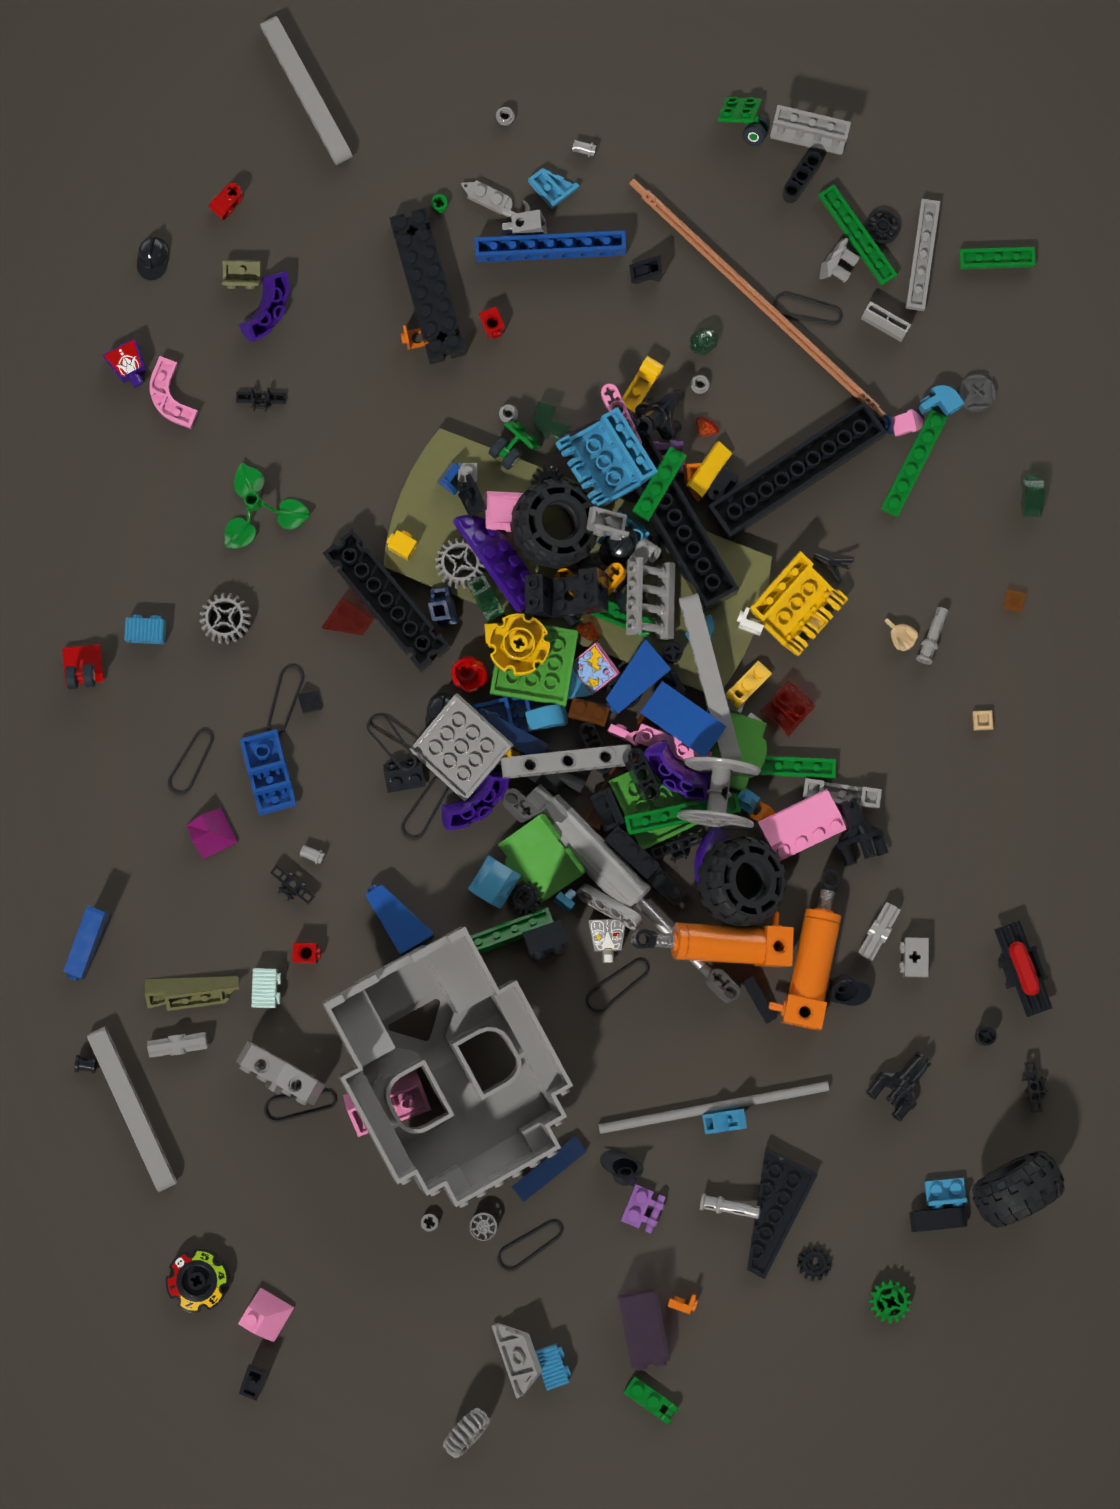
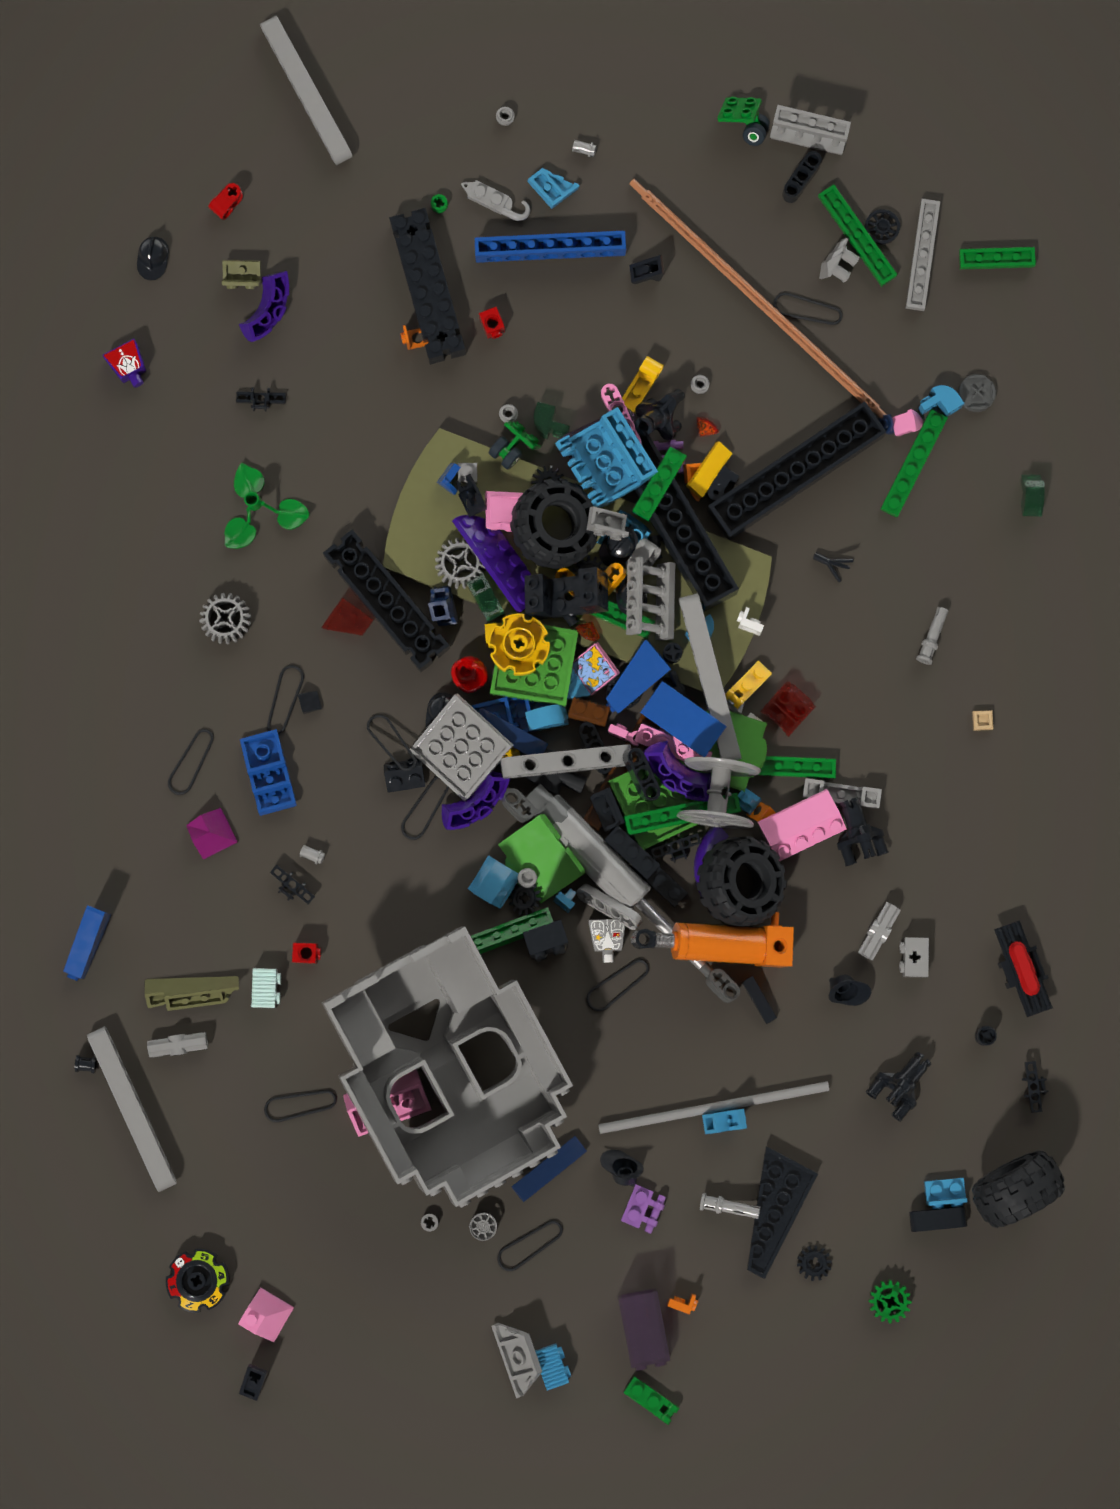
(82, 665): red plate -> none
(145, 630): dark azure brick -> none
(161, 396): bright pink plate -> none
(280, 1074): light grey brick -> none
(401, 924): blue slope -> none
(402, 544): yellow brick -> none
(466, 1432): light grey gear -> none
(526, 224): light grey torso -> none
(527, 877): none -> light grey tile
(703, 341): clear green head -> none
(796, 603): yellow slope -> none
(813, 961): orange piece -> none
(885, 321): light grey piece -> none
(902, 636): tan piece -> none
(1014, 601): clear orange tile -> none

